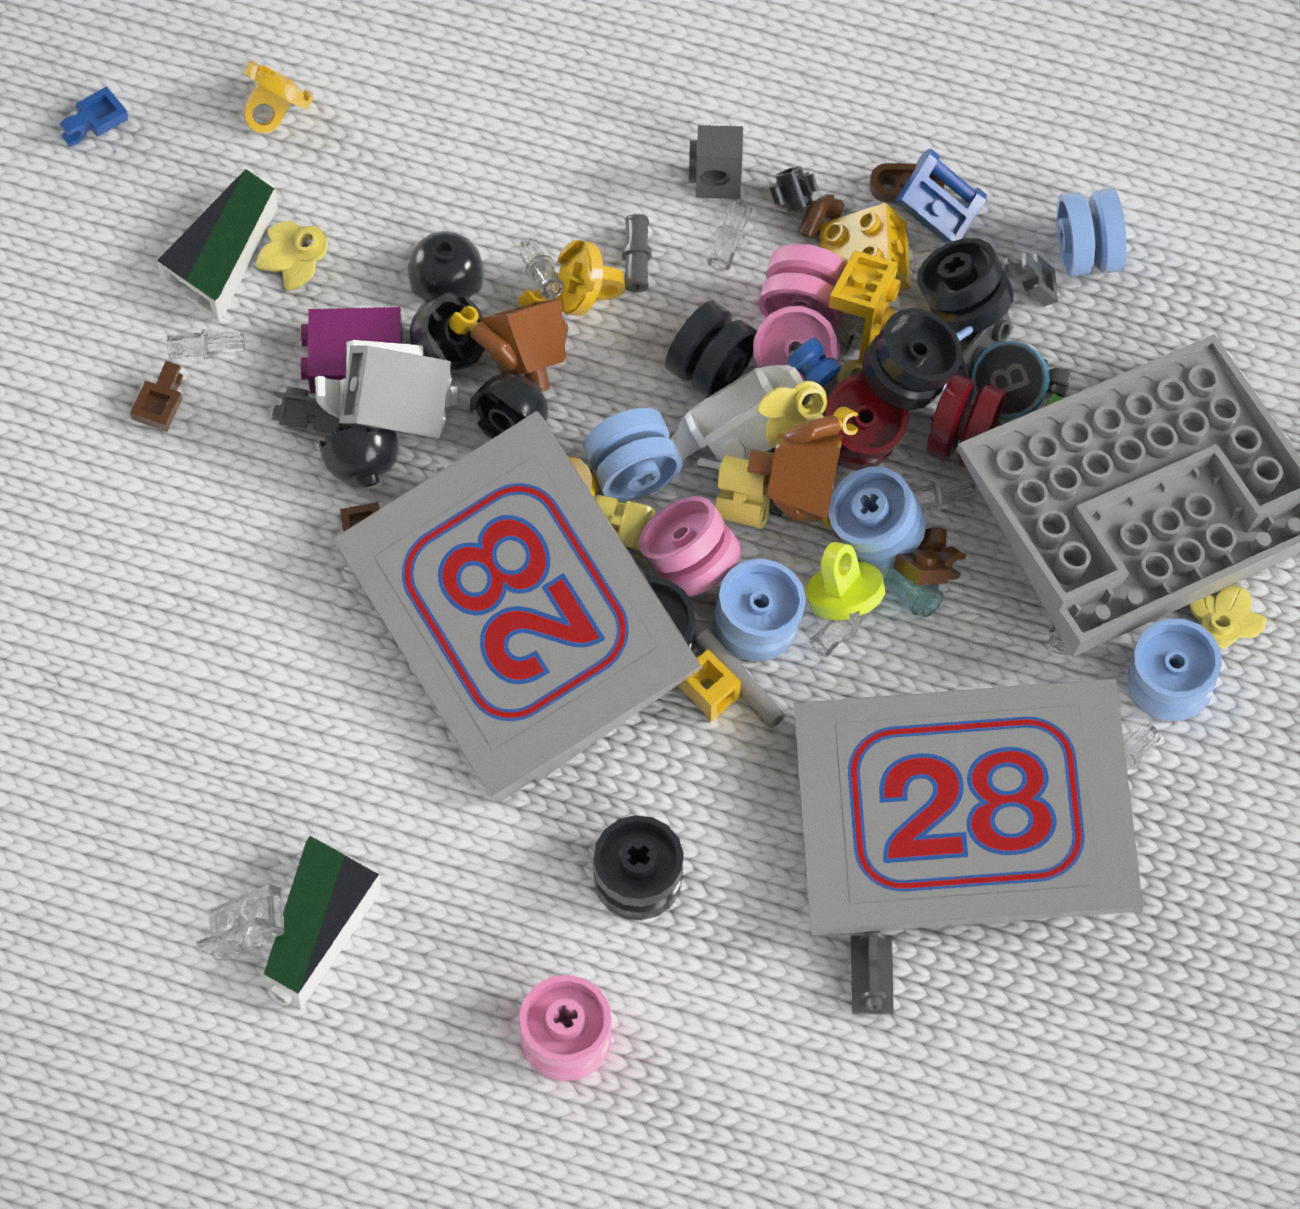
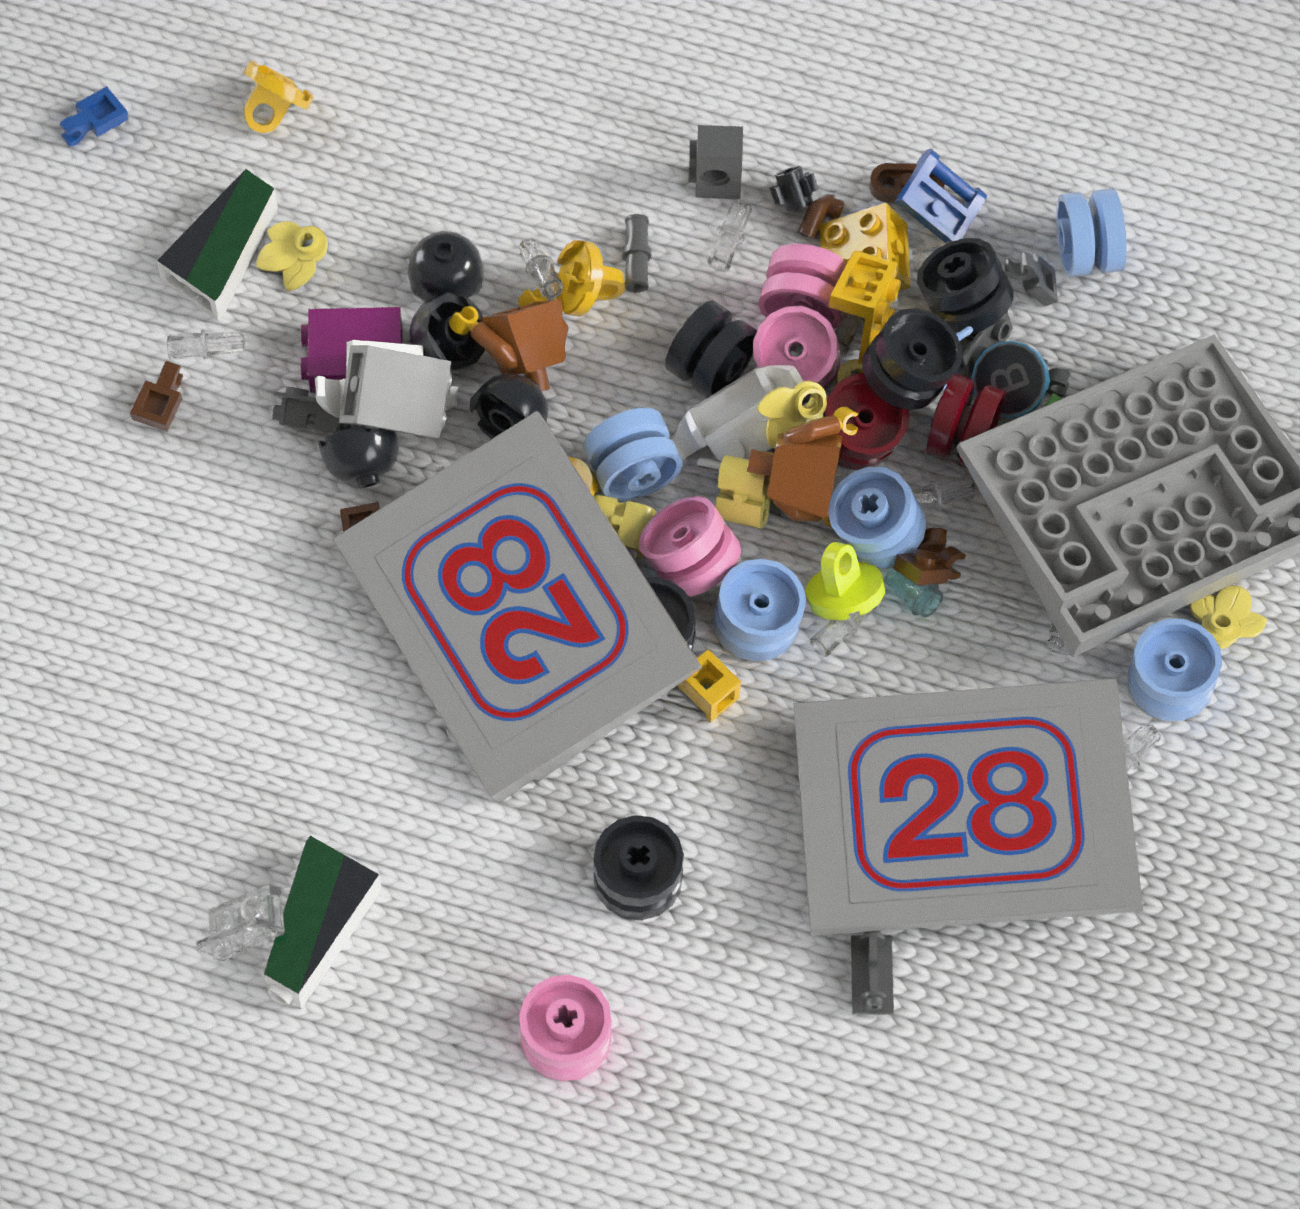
(749, 688): light grey piece -> none
(813, 363): blue wheel -> none

